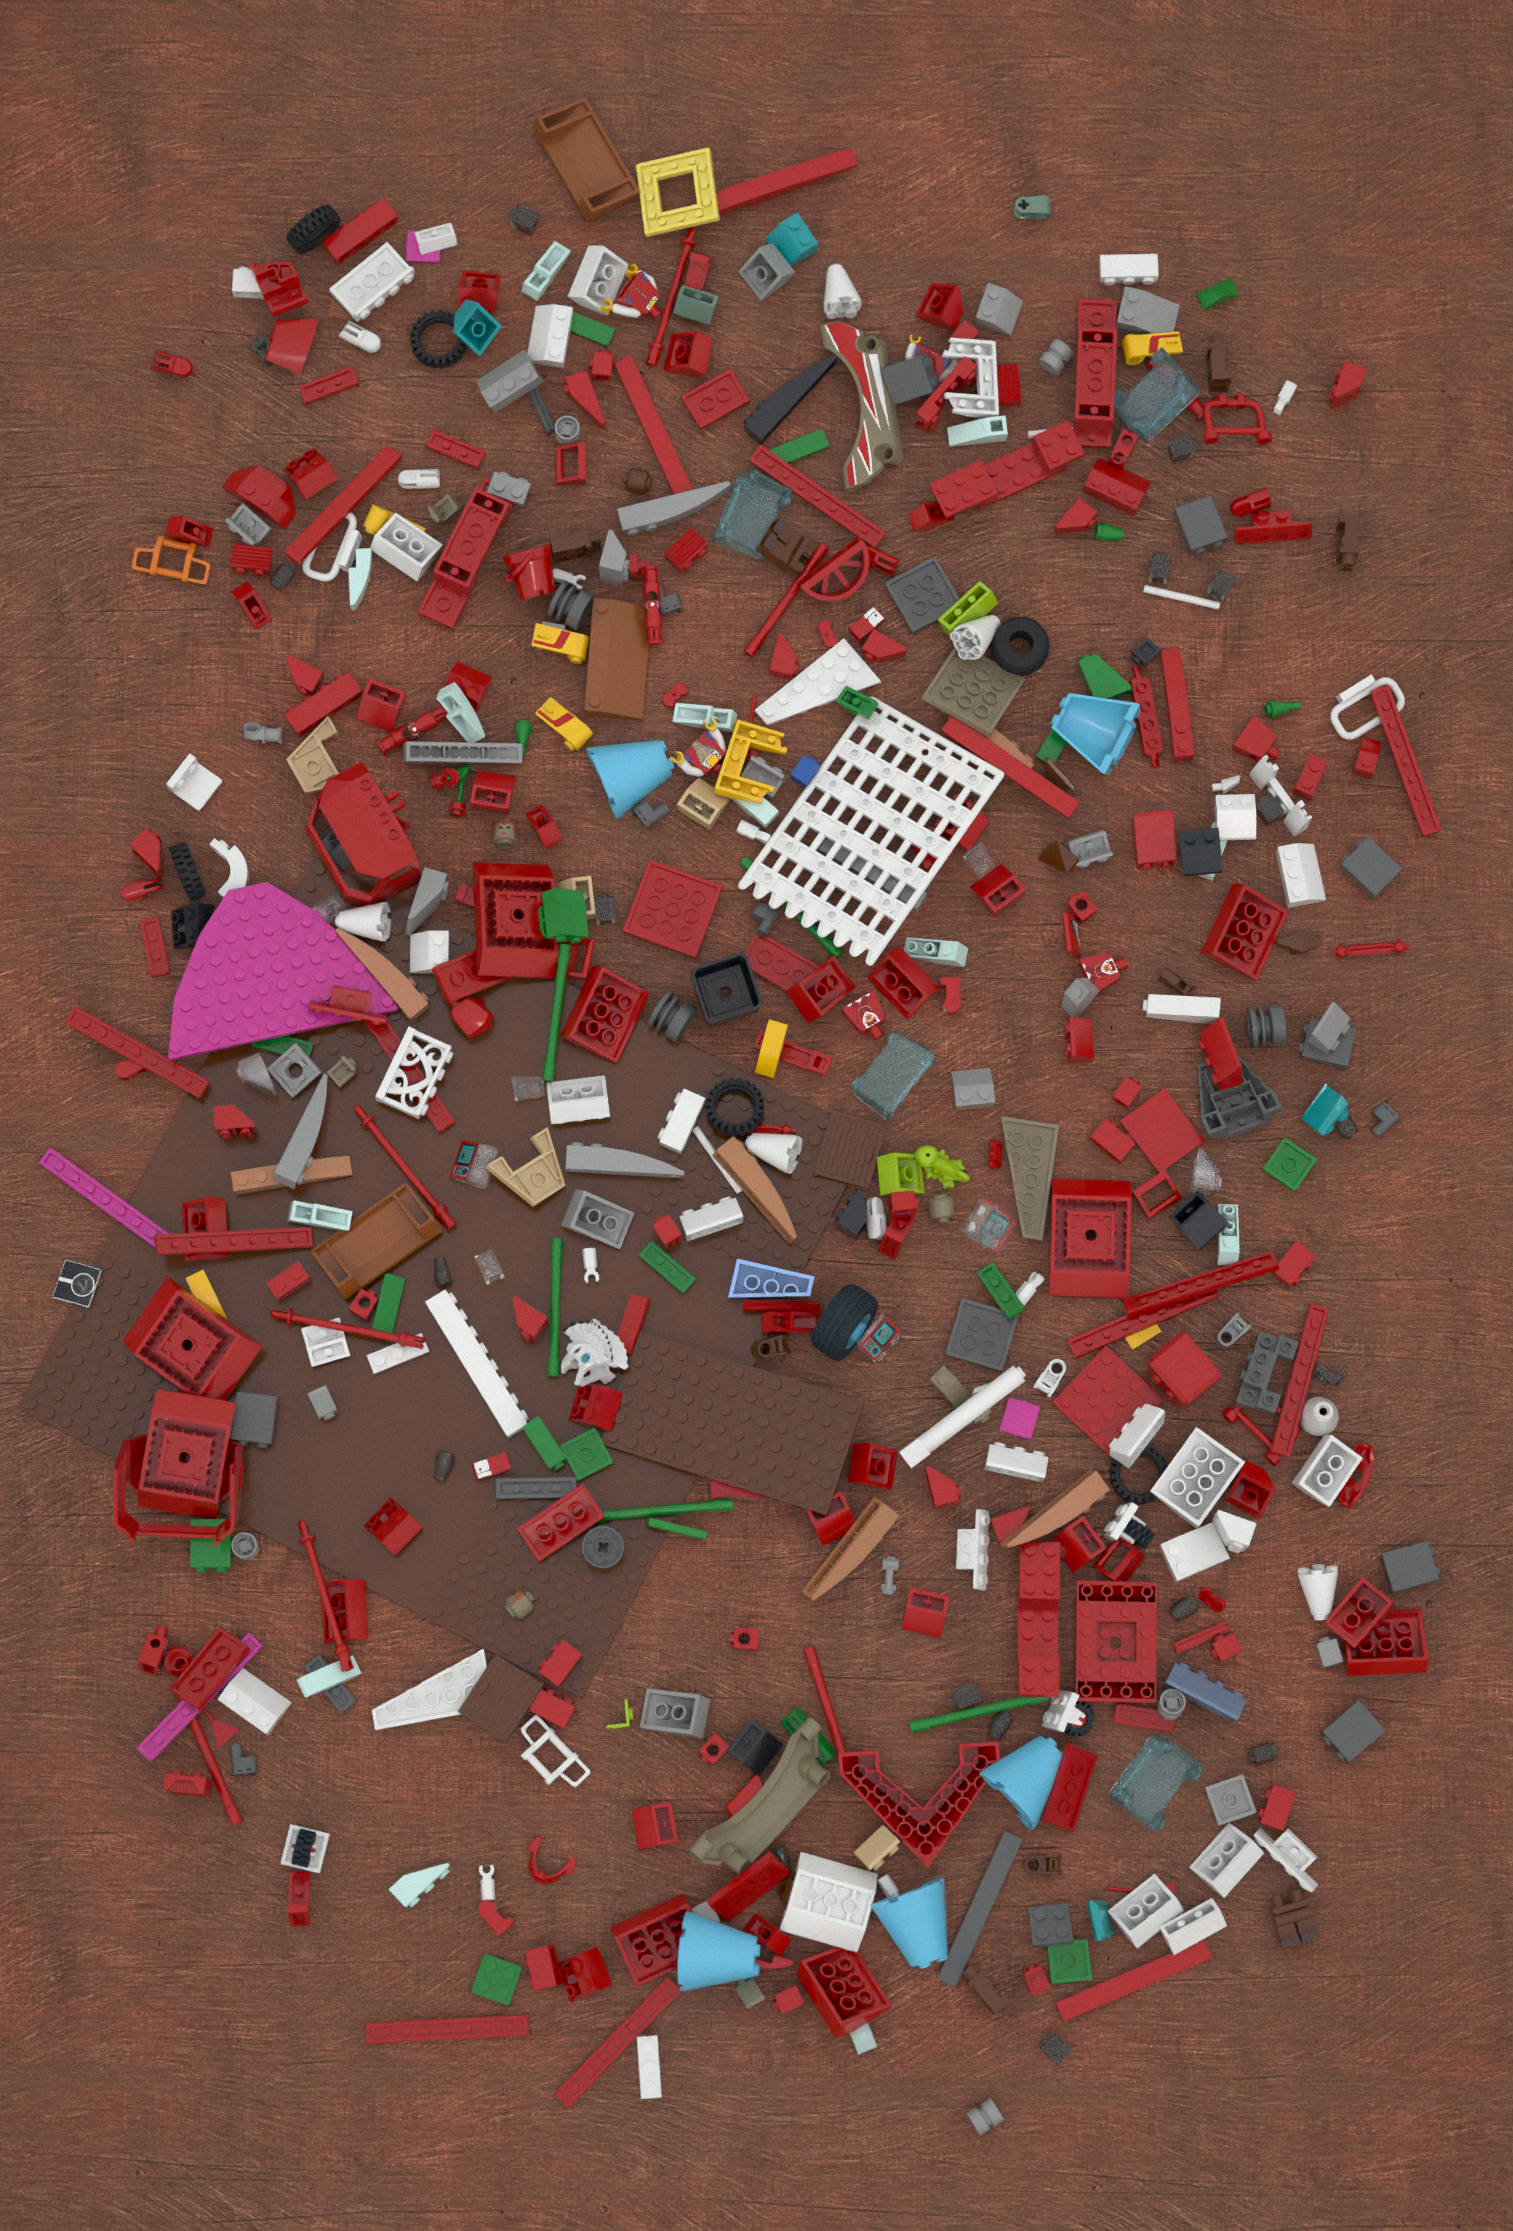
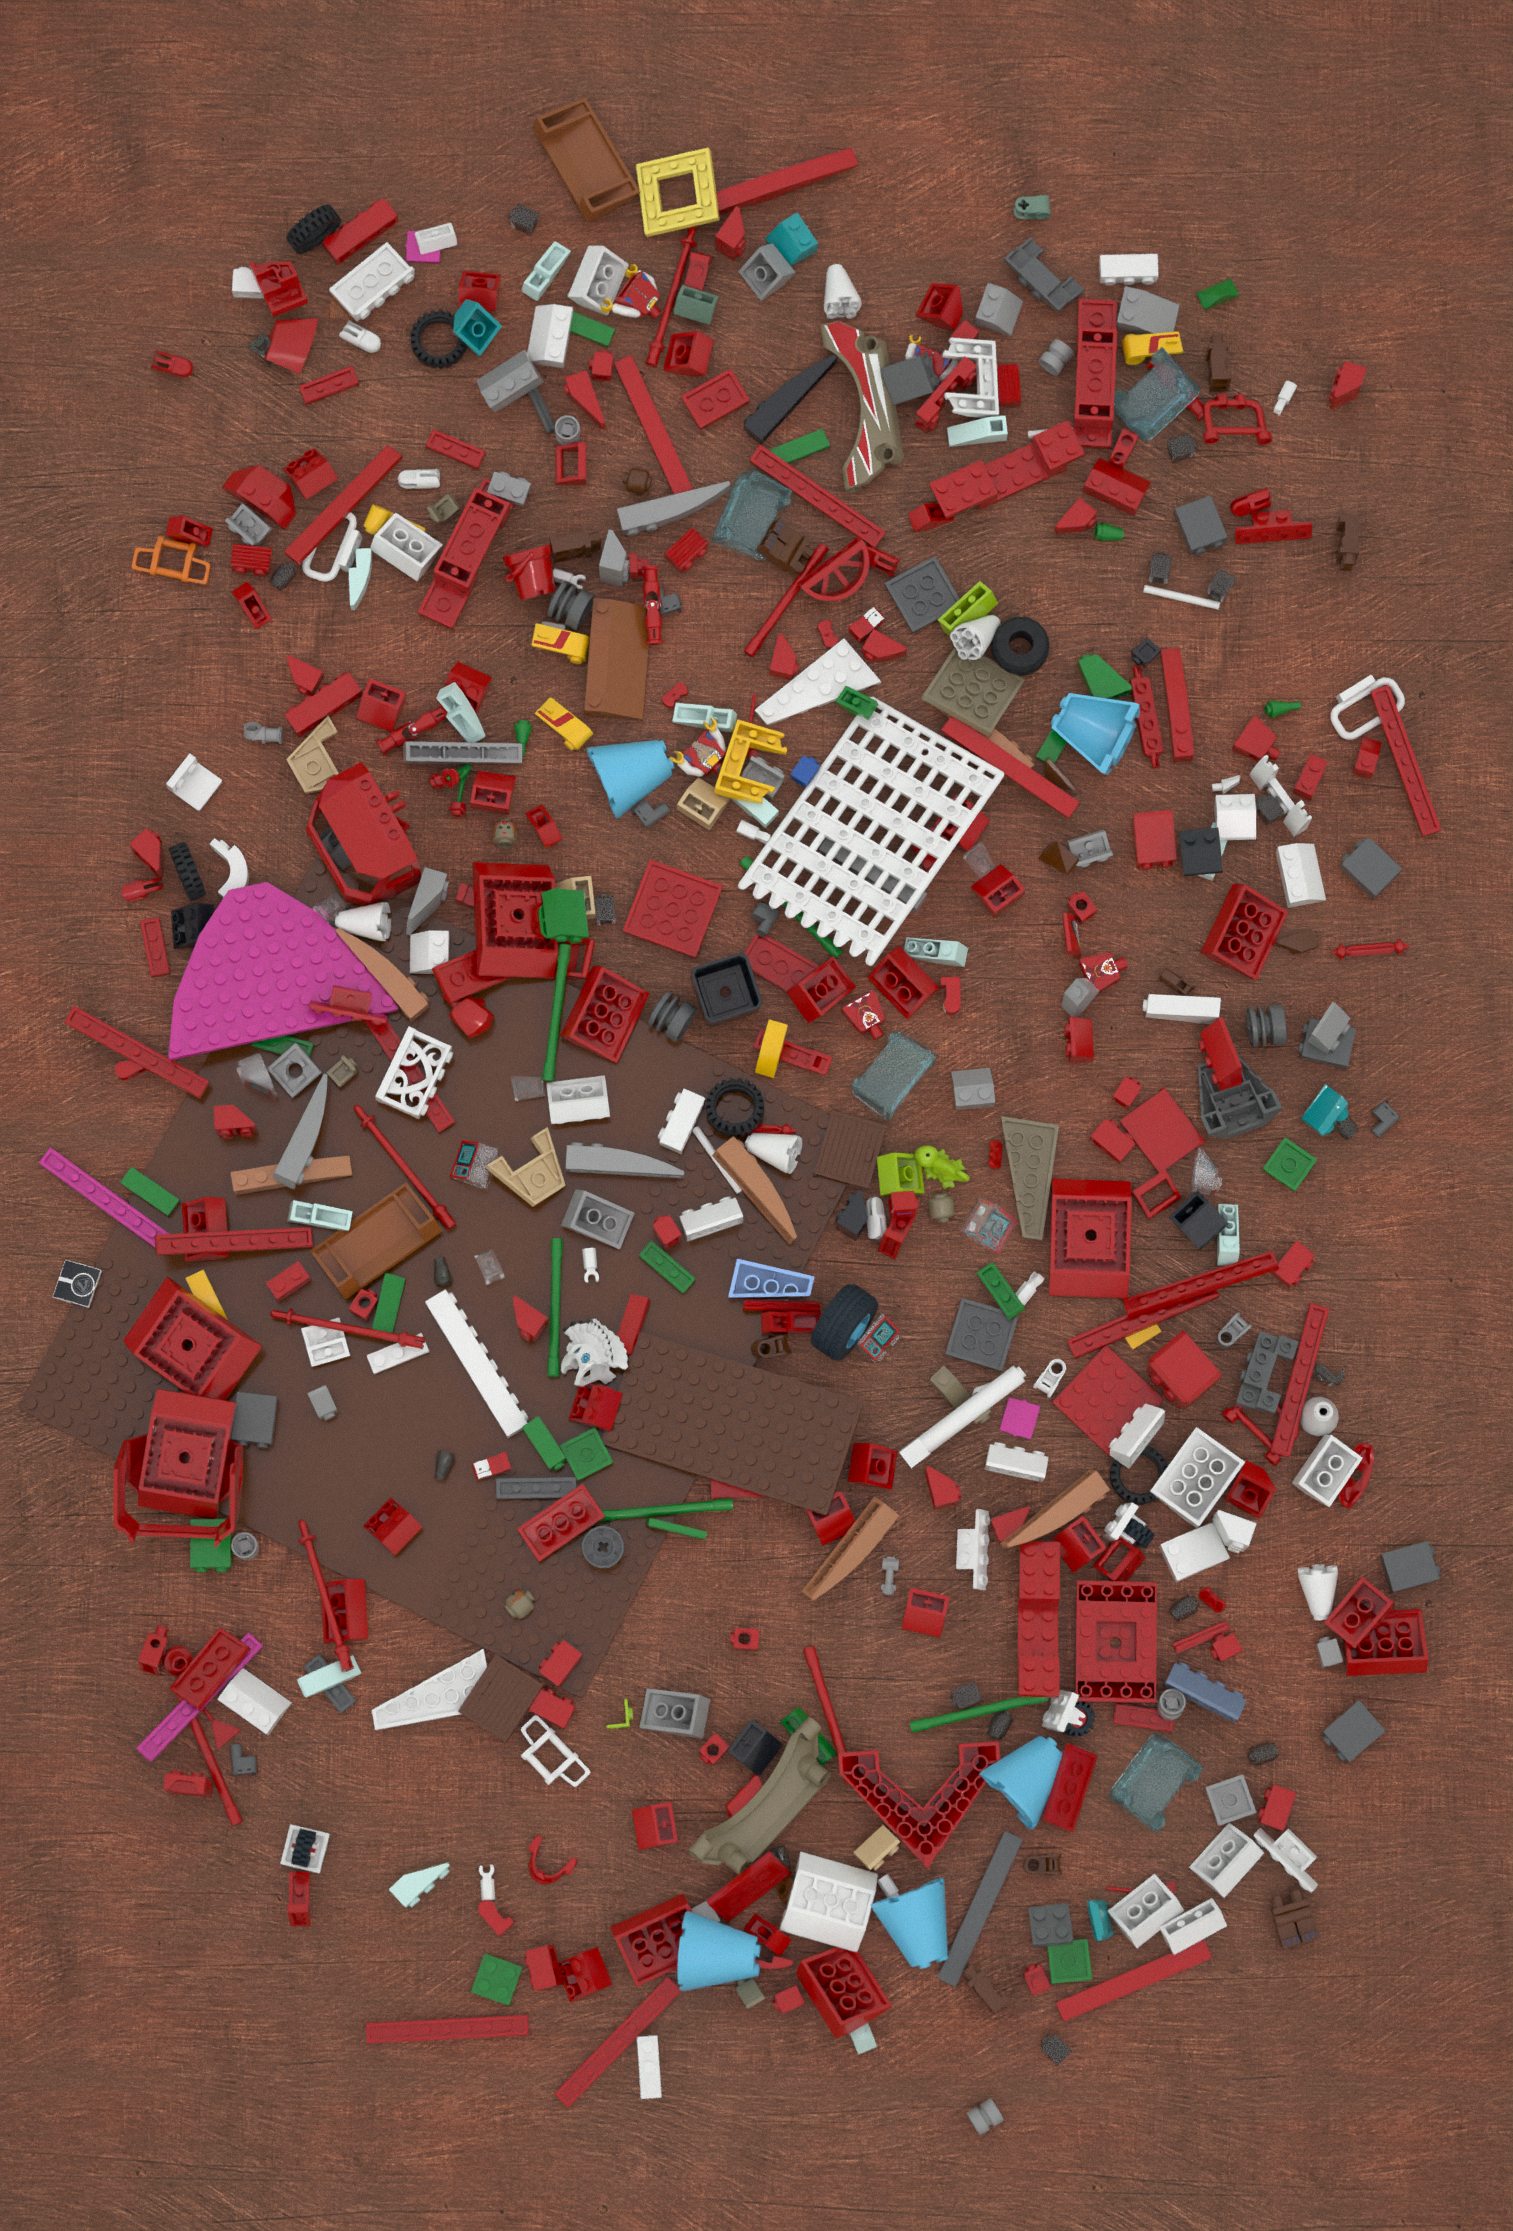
(150, 1191): none -> green tile
(731, 236): none -> red slope
(1039, 279): none -> dark grey bracket

